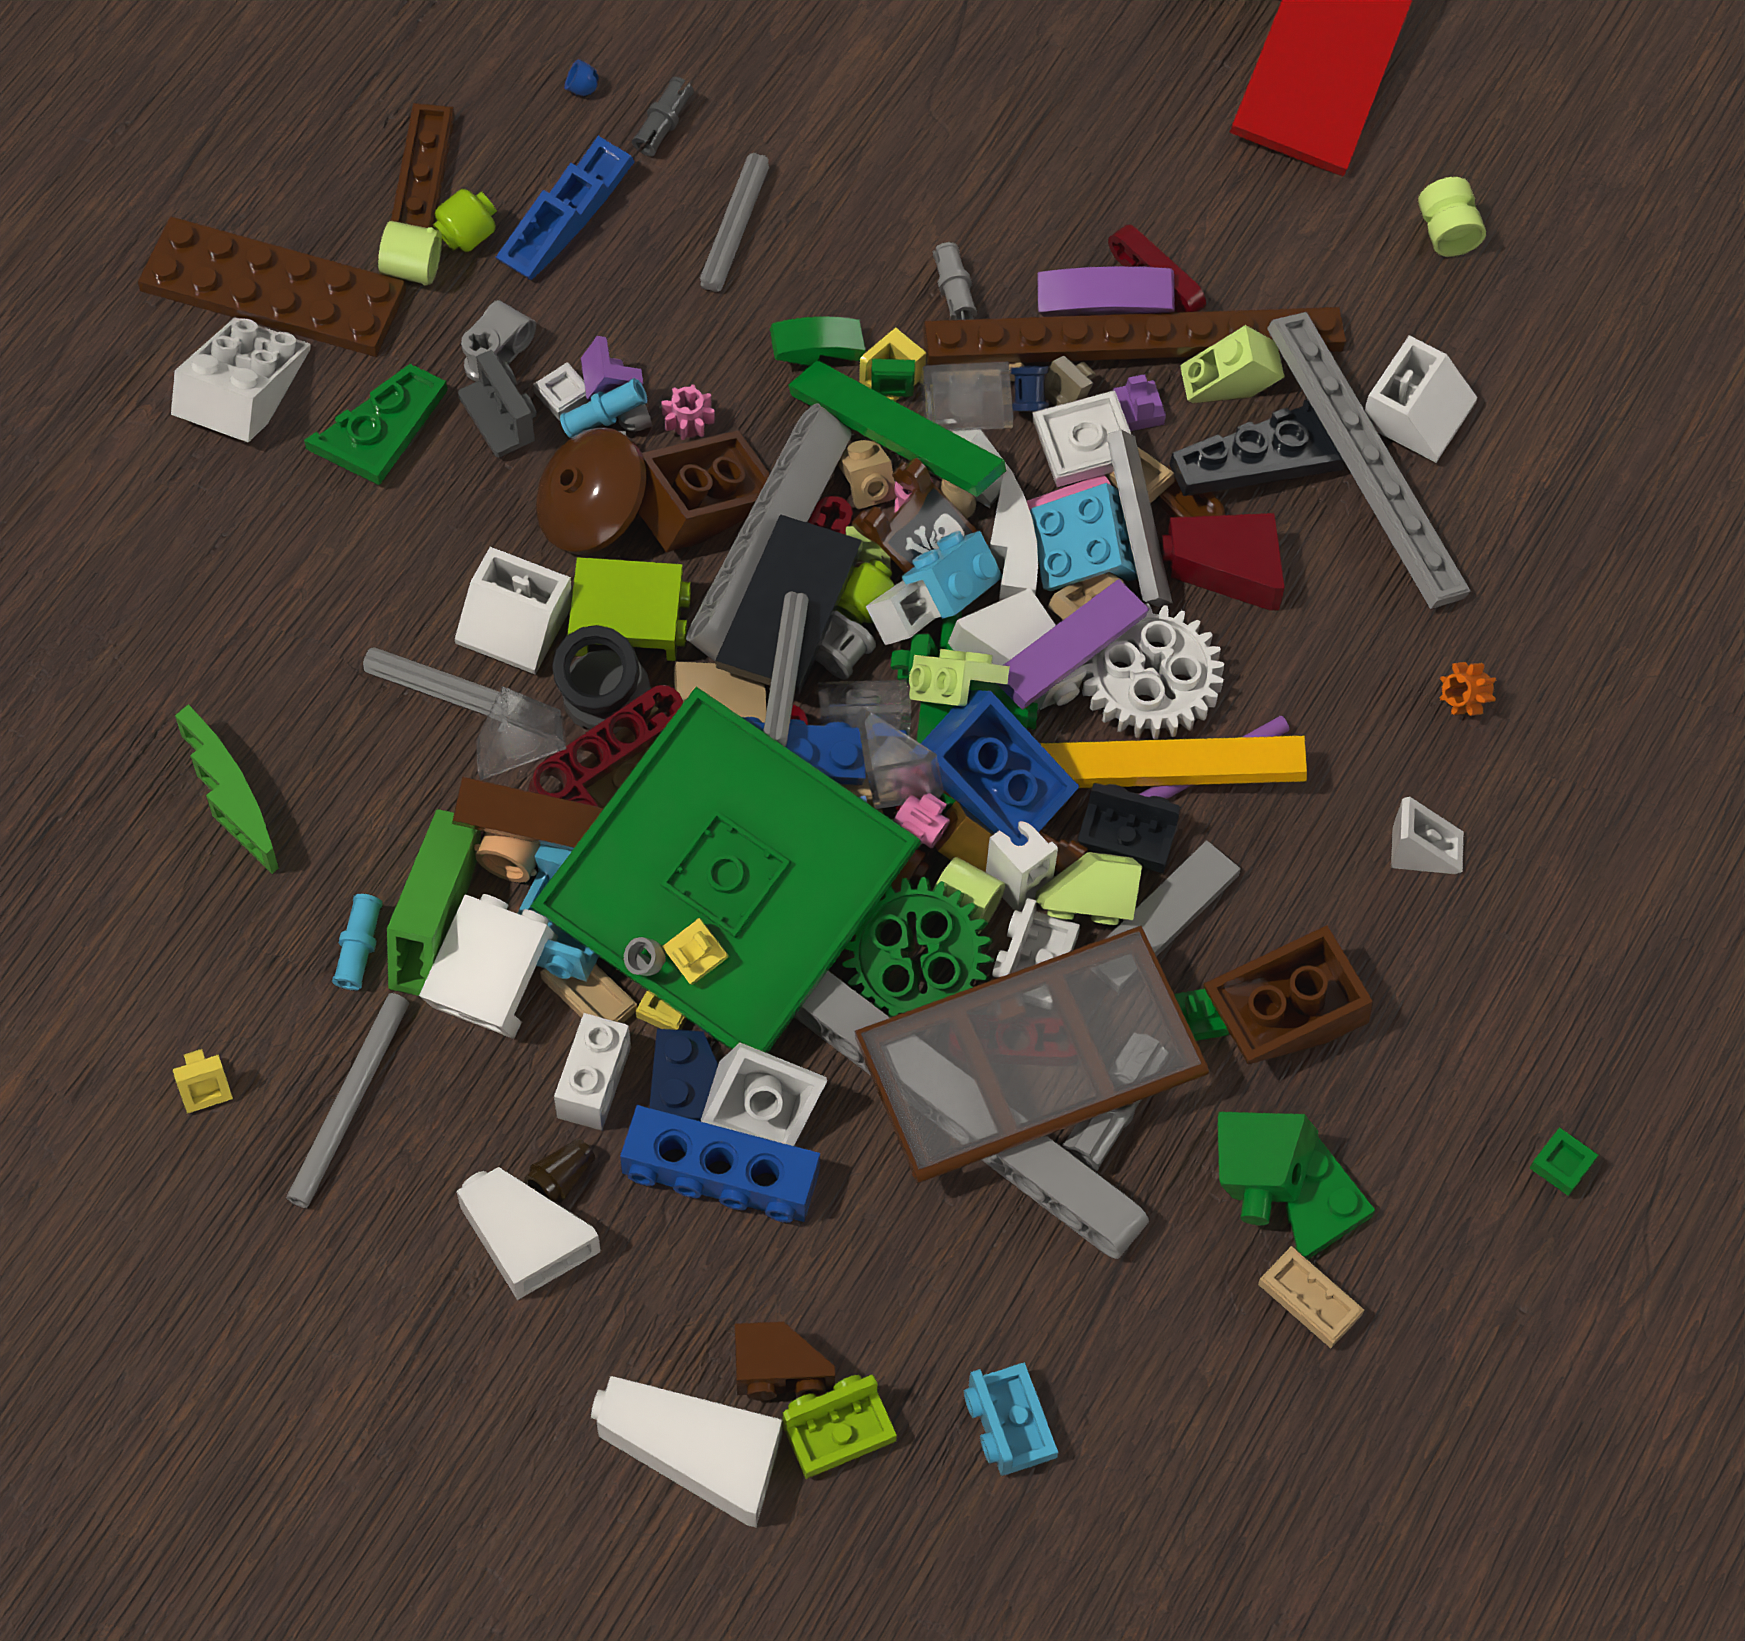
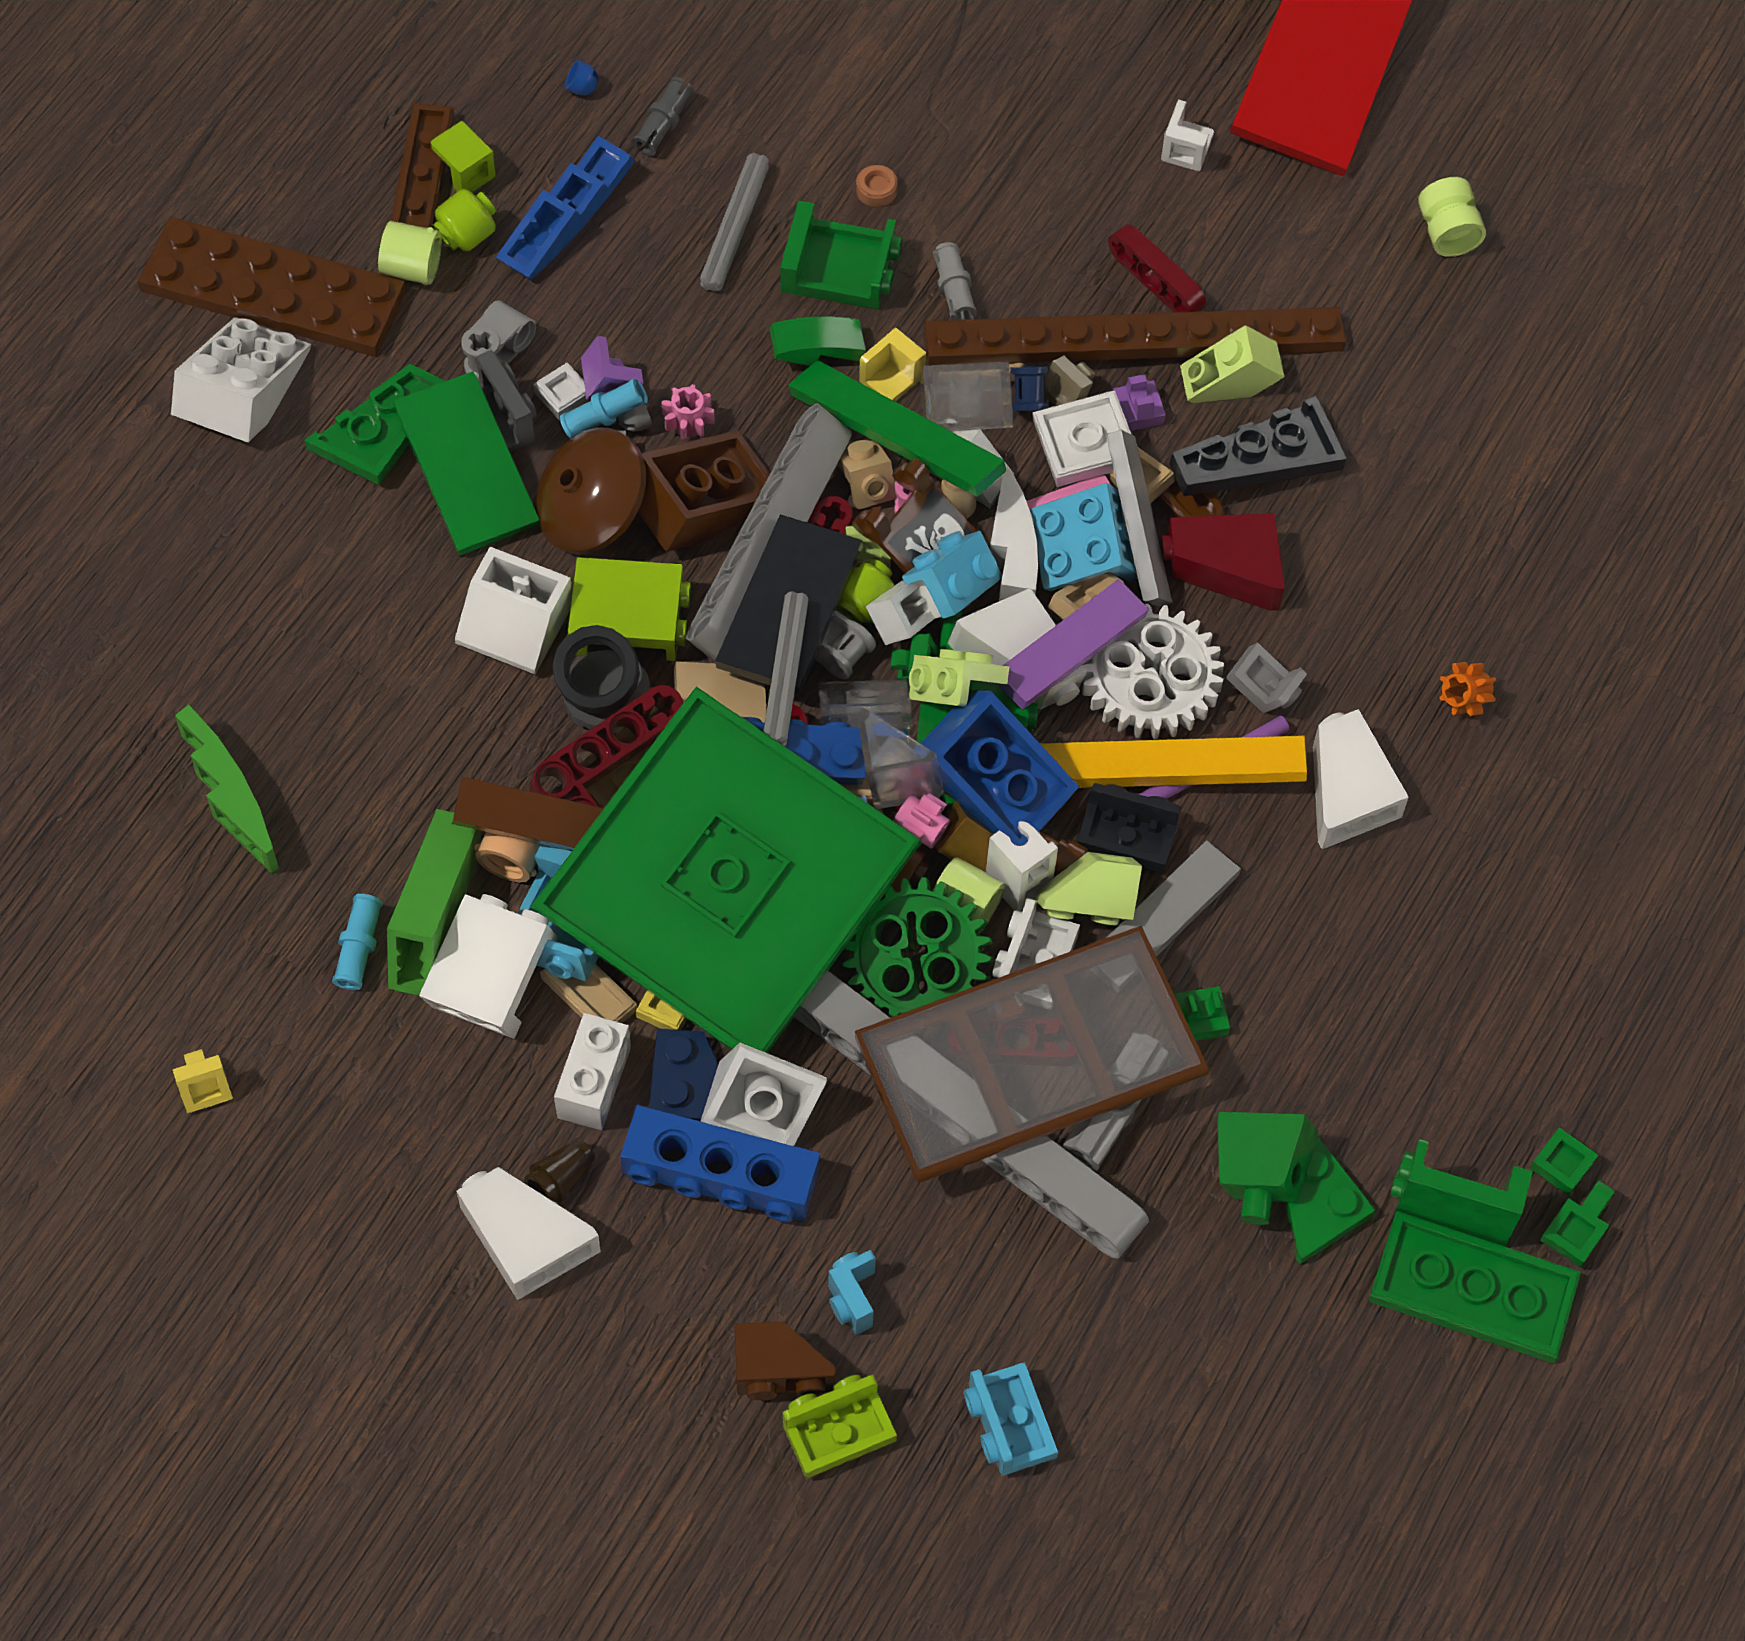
(347, 1101): light grey piece -> none
(429, 680): light grey axle -> none
(466, 463): none -> green tile
(467, 157): none -> lime panel
(518, 733): clear slope -> none
(638, 962): light grey hinge -> none
(694, 1442): white slope -> none
(695, 951): light yellow tile -> none
(838, 260): none -> green panel
(849, 1301): none -> medium azure bracket
(876, 186): none -> nougat tile
(893, 377): green tile -> none
(1105, 291): medium lavender slope -> none
(1185, 142): none -> white panel
(1265, 679): none -> light grey bracket
(1291, 998): reddish brown slope -> none
(1311, 1297): tan plate -> none
(1352, 780): none -> white slope
(1368, 460): light grey tile -> none
(1420, 399): white slope -> none
(1425, 840): white slope -> none
(1459, 1201): none -> green panel
(1475, 1287): none -> green tile
(1577, 1227): none -> green plate

